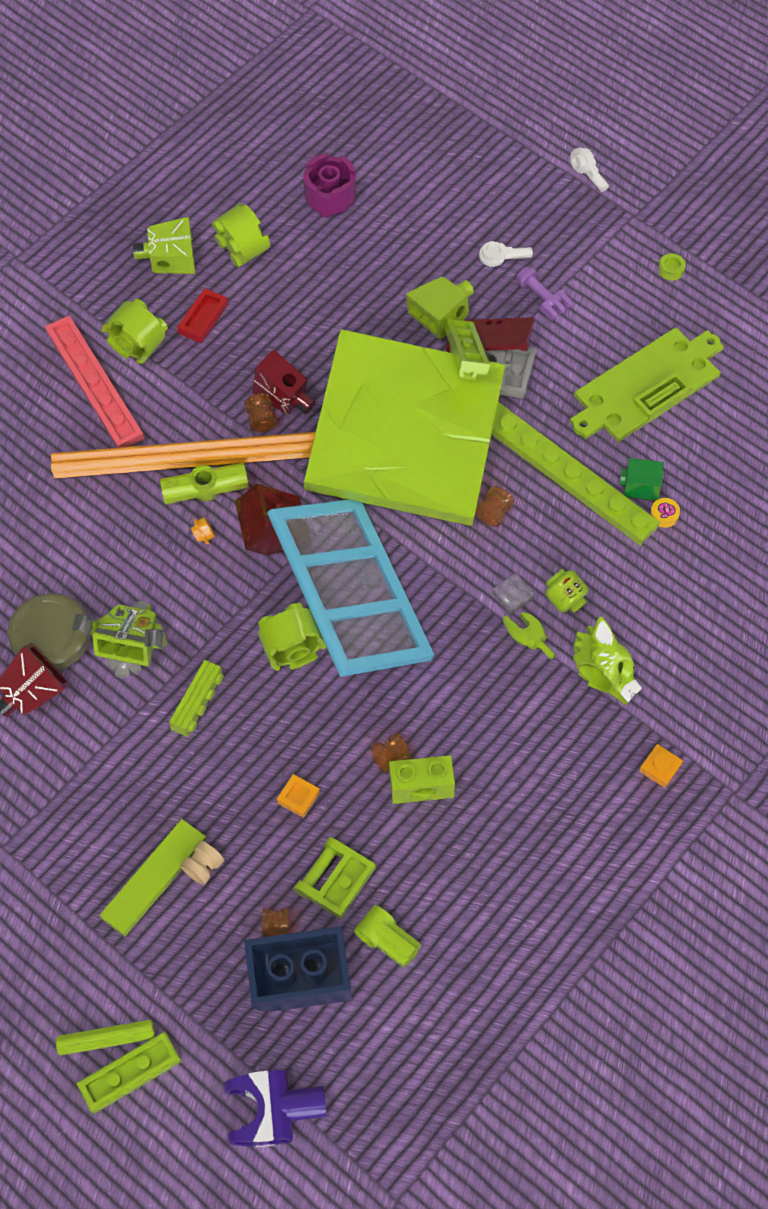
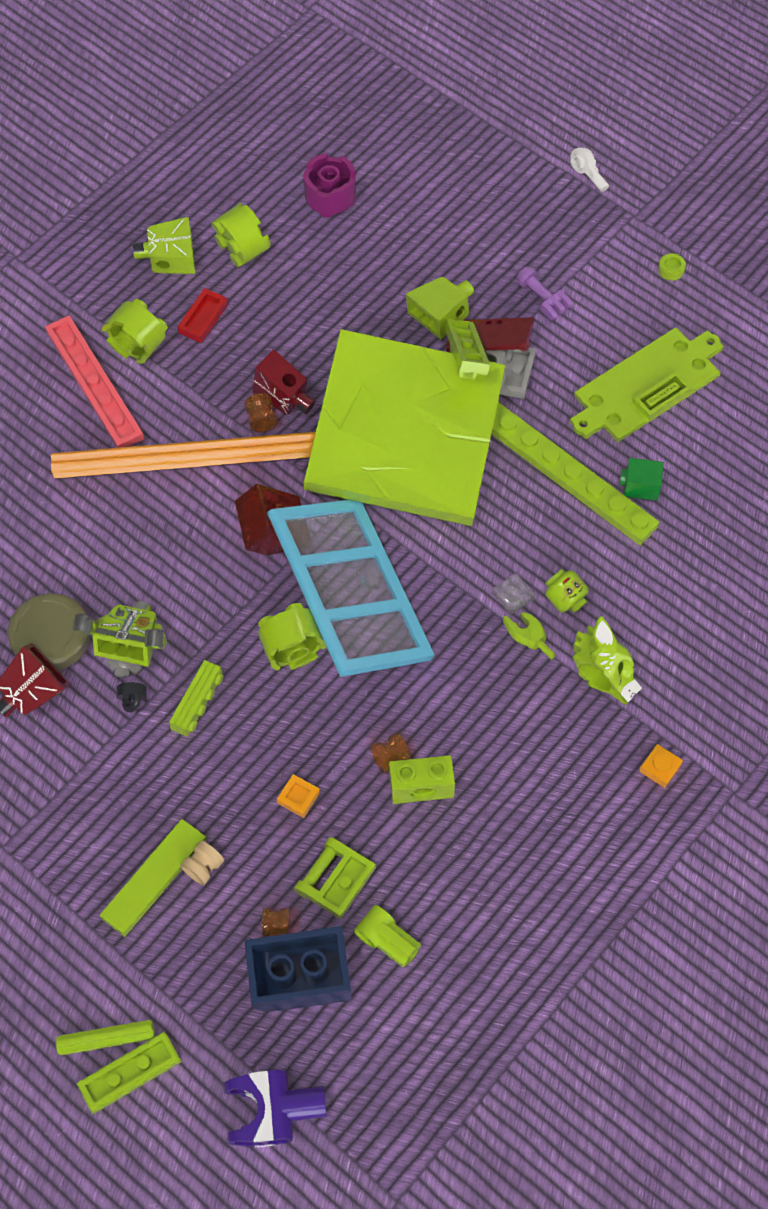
(131, 692): none -> black tile
(188, 485): lime piece -> none
(203, 530): light orange plate -> none
(493, 508): clear orange wheel -> none
(495, 253): white plate -> none
(666, 512): yellow tile -> none

